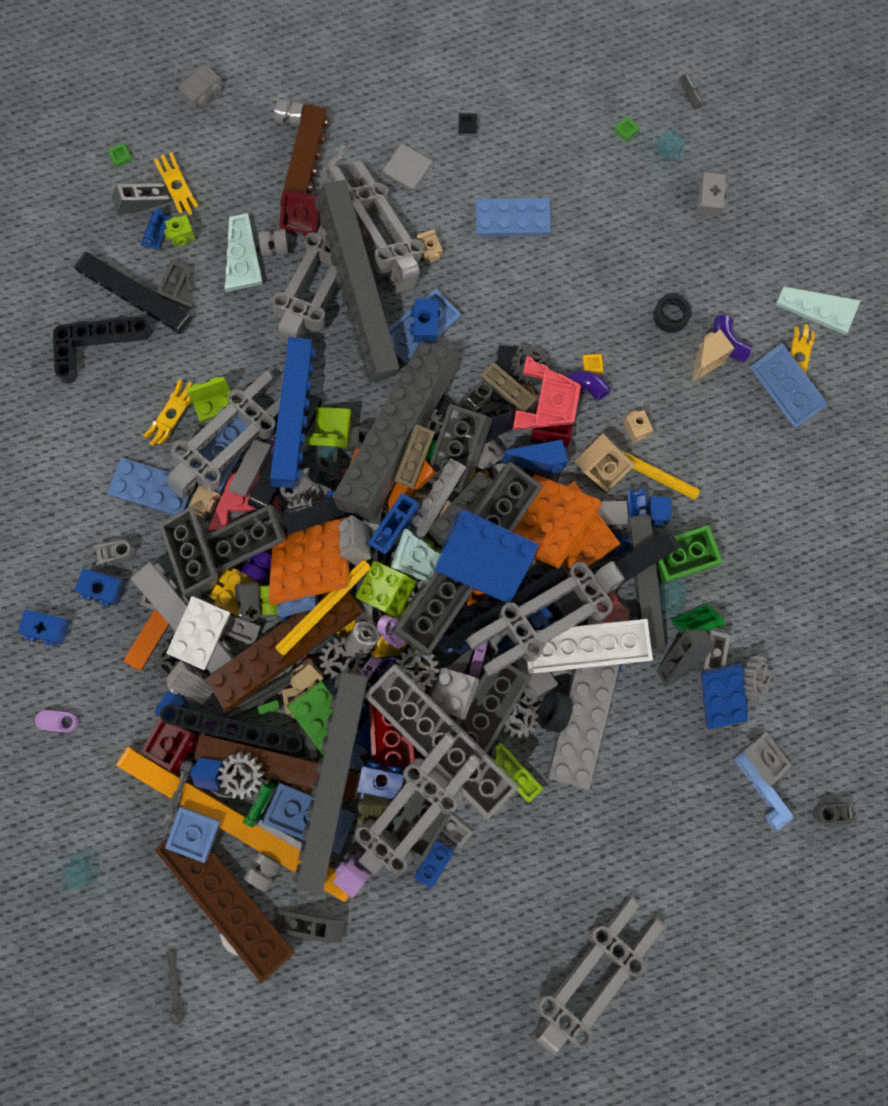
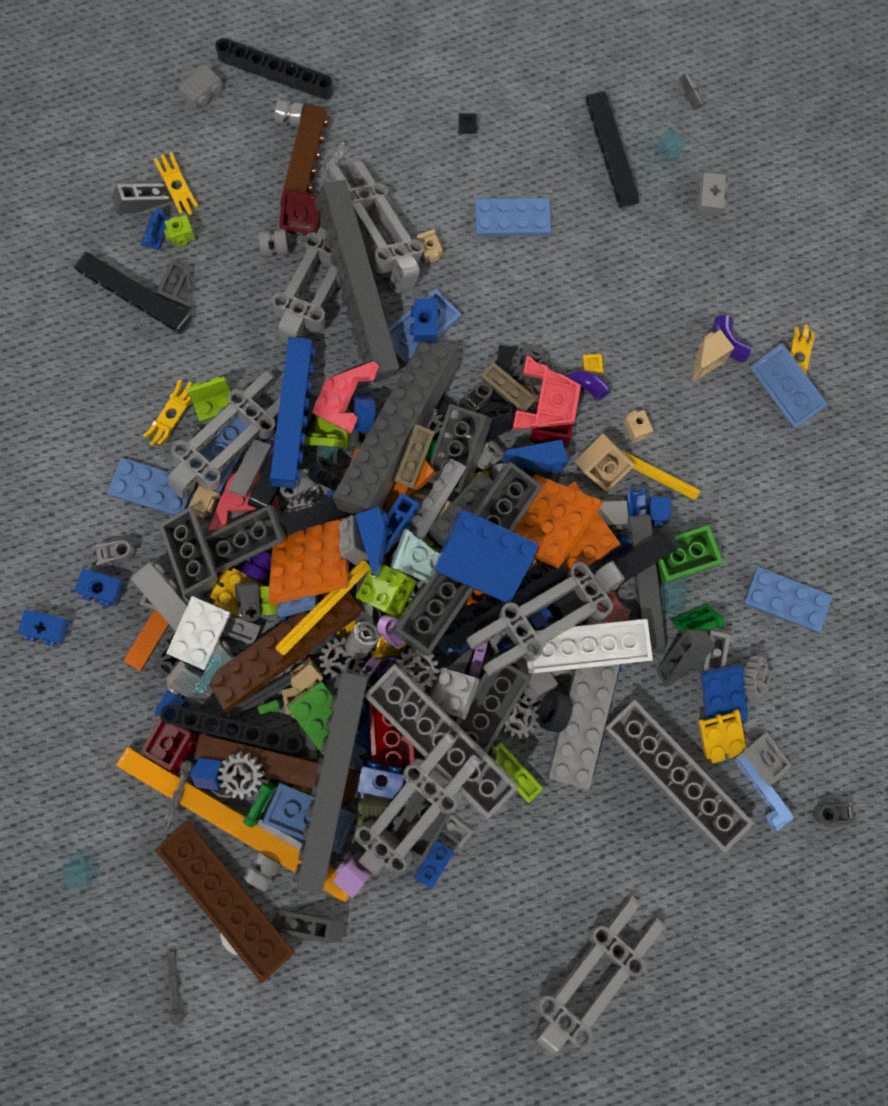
(53, 720): lavender piece -> none
(92, 337): black beam -> none
(120, 155): bright green tile -> none
(193, 834): medium blue plate -> none
(207, 675): none -> clear light blue tile
(242, 259): light aqua wing -> none
(264, 63): none -> black beam
(337, 394): none -> coral wing
(364, 408): none -> blue slope
(374, 536): none -> blue slope
(407, 167): light grey tile -> none
(612, 148): none -> black beam
(626, 129): bright green tile -> none
(676, 300): black tyre -> none
(678, 777): none -> light grey brick
(722, 737): none -> yellow plate
(788, 600): none -> medium blue plate
(821, 308): light aqua wing -> none

